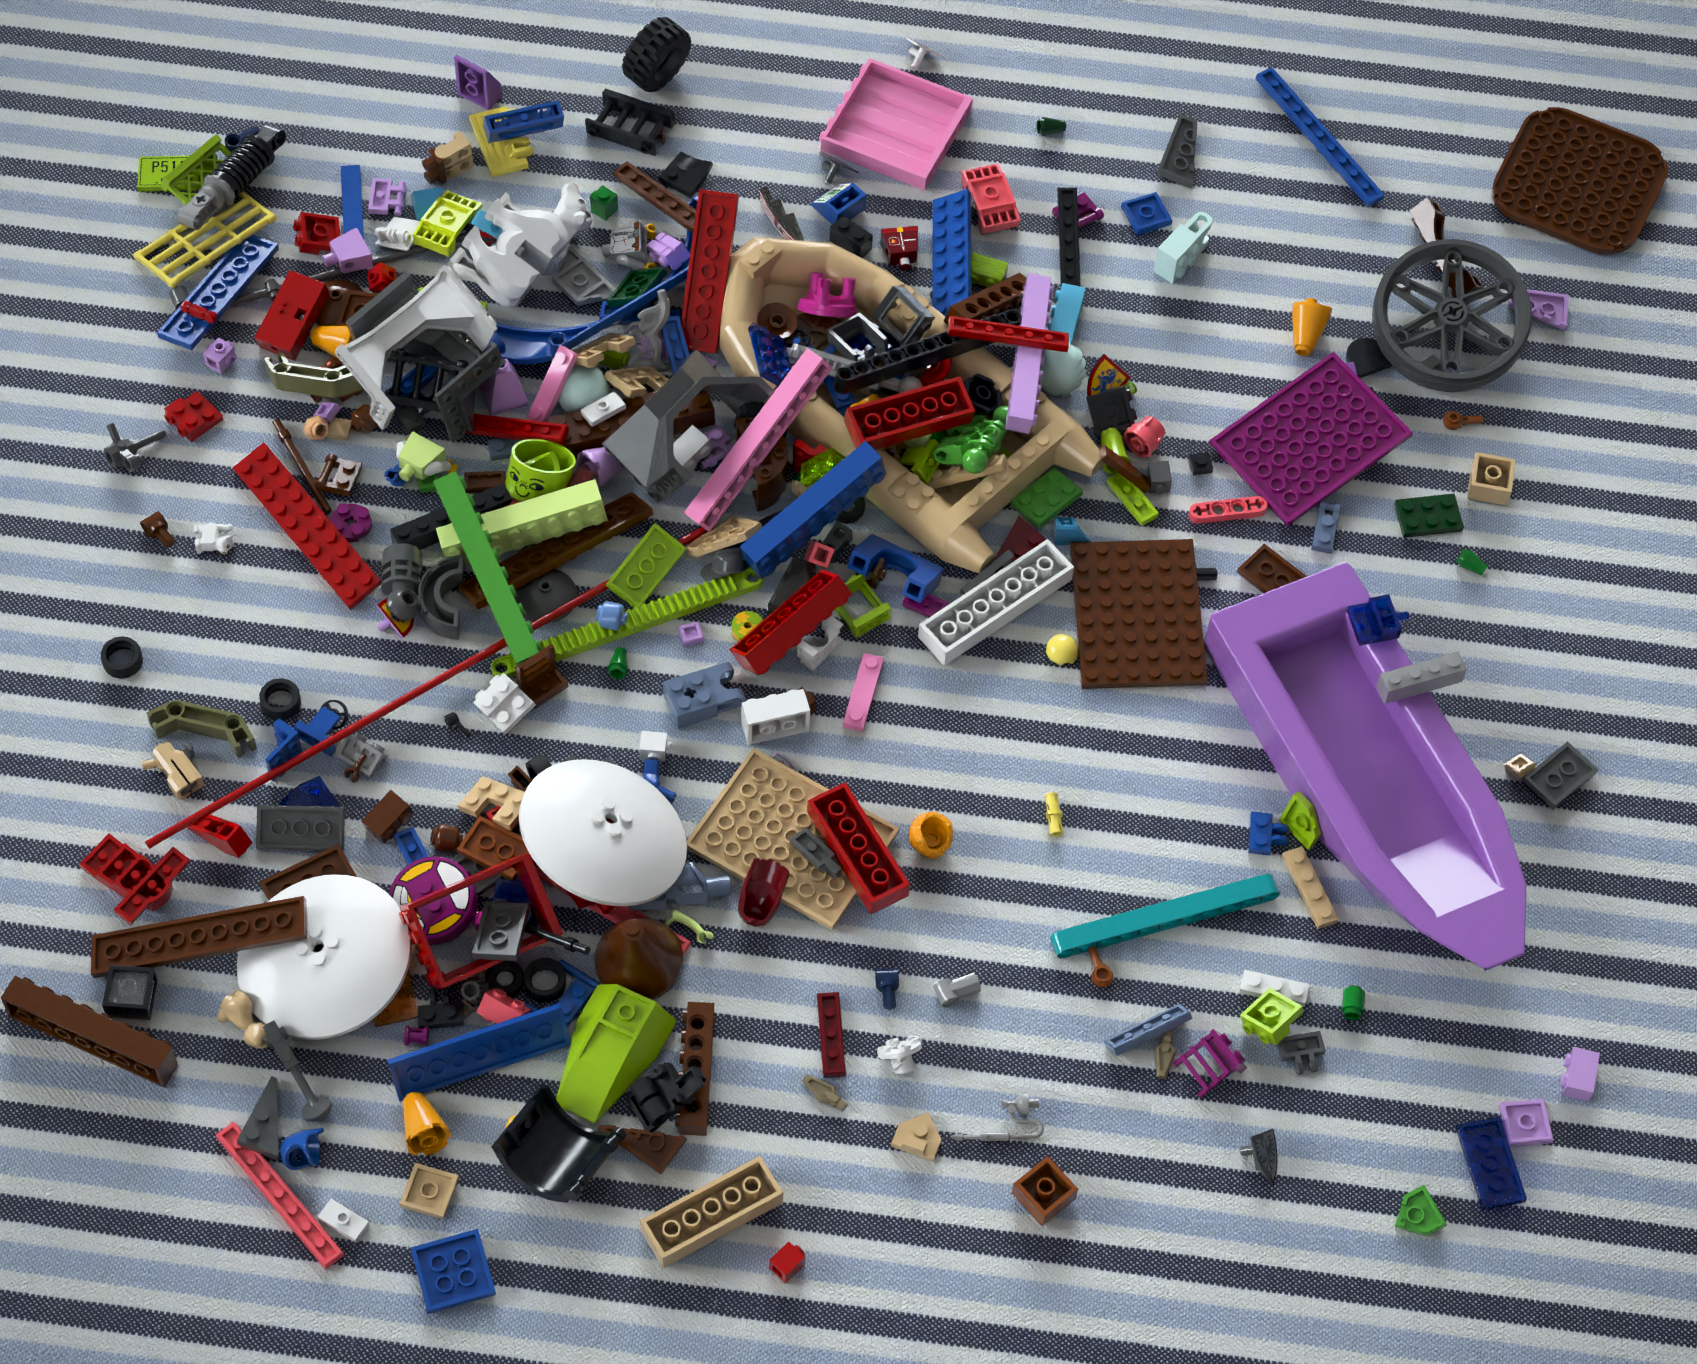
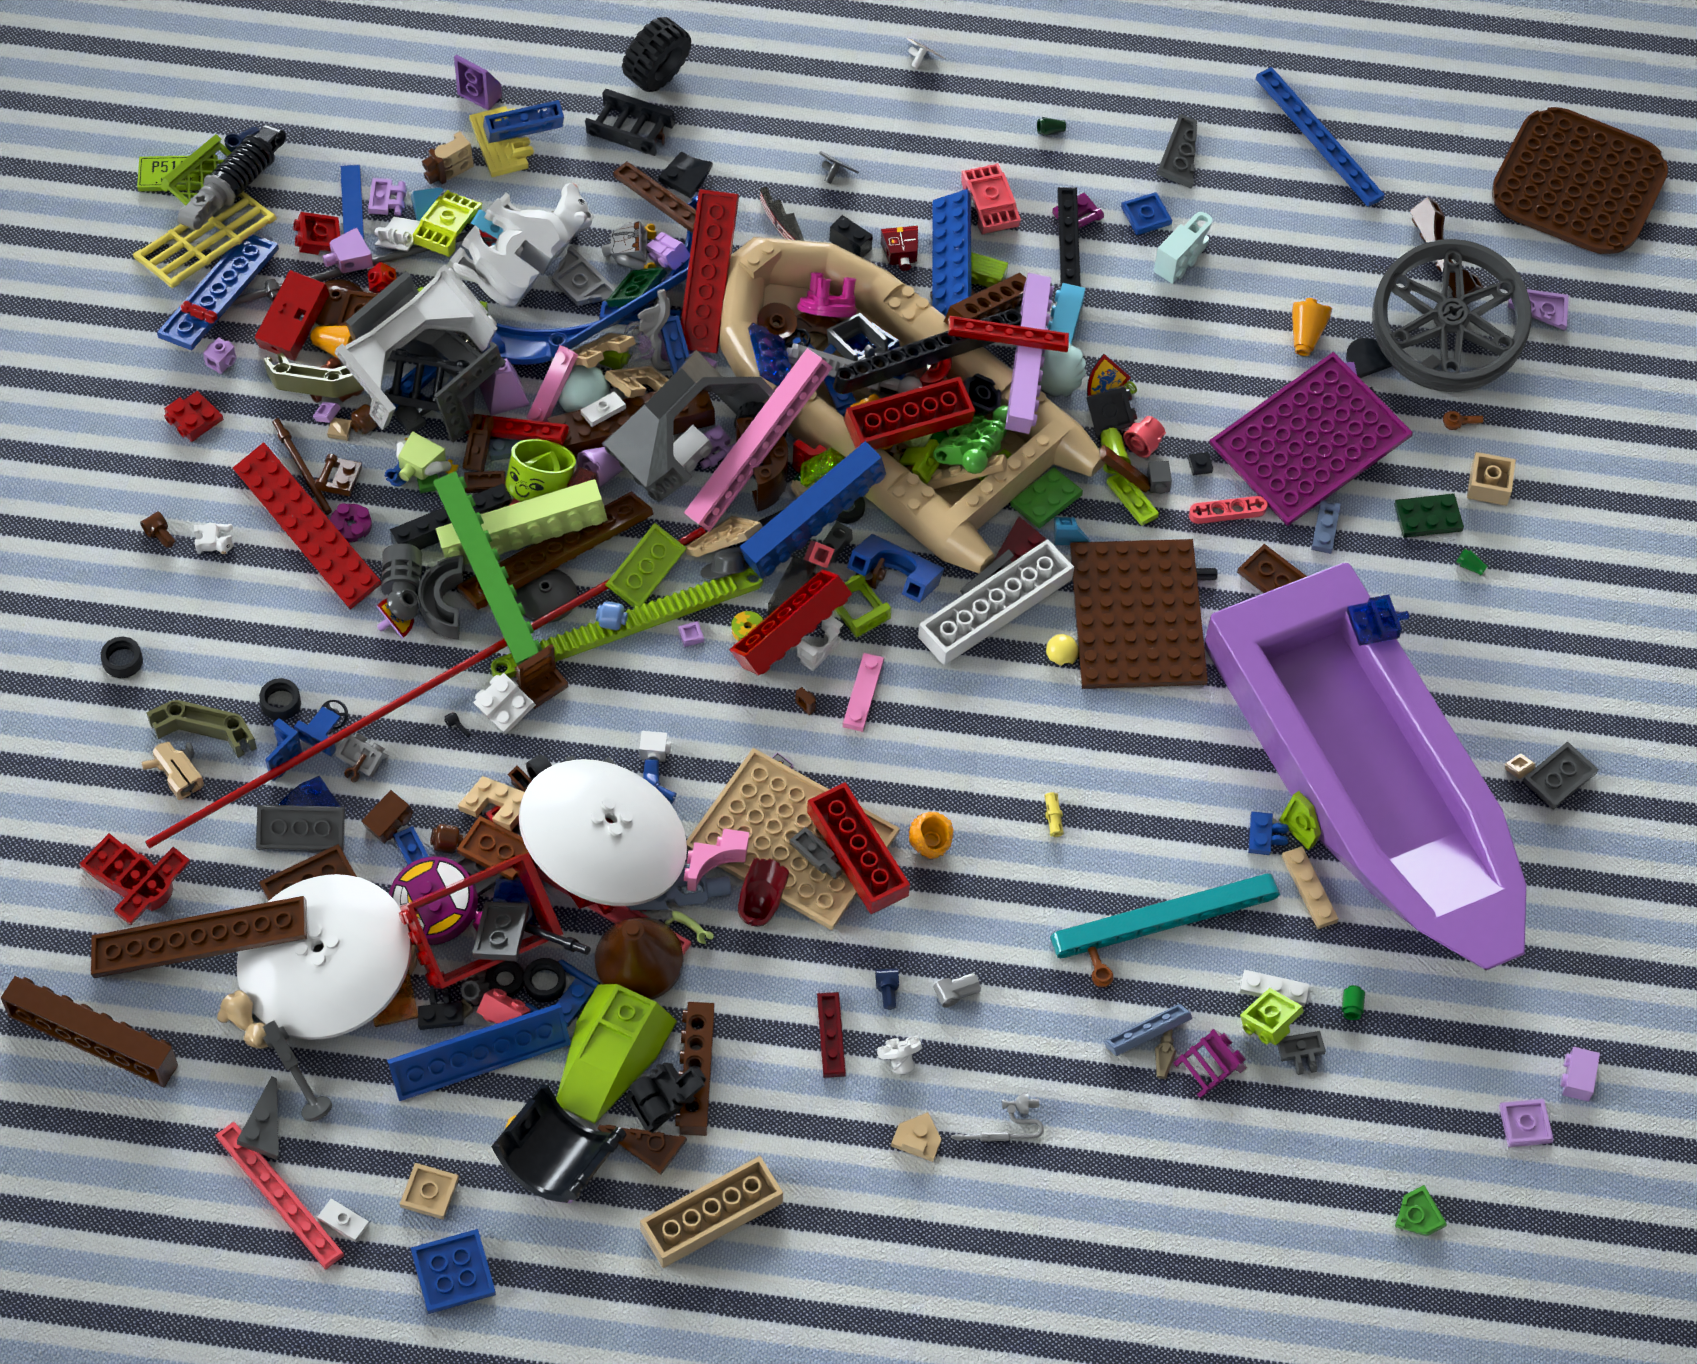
(123, 452): dark grey piece -> none
(130, 992): piece -> none
(178, 295): dark grey beam -> none
(222, 834): red slope -> none
(302, 1143): blue piece -> none
(316, 428): light nougat rock -> none
(416, 1036): magenta bush -> none
(423, 1126): light orange cone -> none
(478, 443): none -> reddish brown hinge
(603, 202): green brick -> none
(618, 665): green cone -> none
(701, 695): sand blue brick -> none
(704, 857): none -> bright pink arch
(775, 716): white brick -> none
(787, 1261): red brick -> none
(824, 1092): dark tan piece -> none
(843, 200): blue slope -> none
(896, 124): bright pink panel -> none
(919, 326): dark grey window -> none
(927, 607): magenta plate -> none
(1044, 1191): dark orange brick -> none
(1264, 1153): shield -> none
(1421, 677): light grey brick -> none
(1491, 1163): clear blue plate -> none

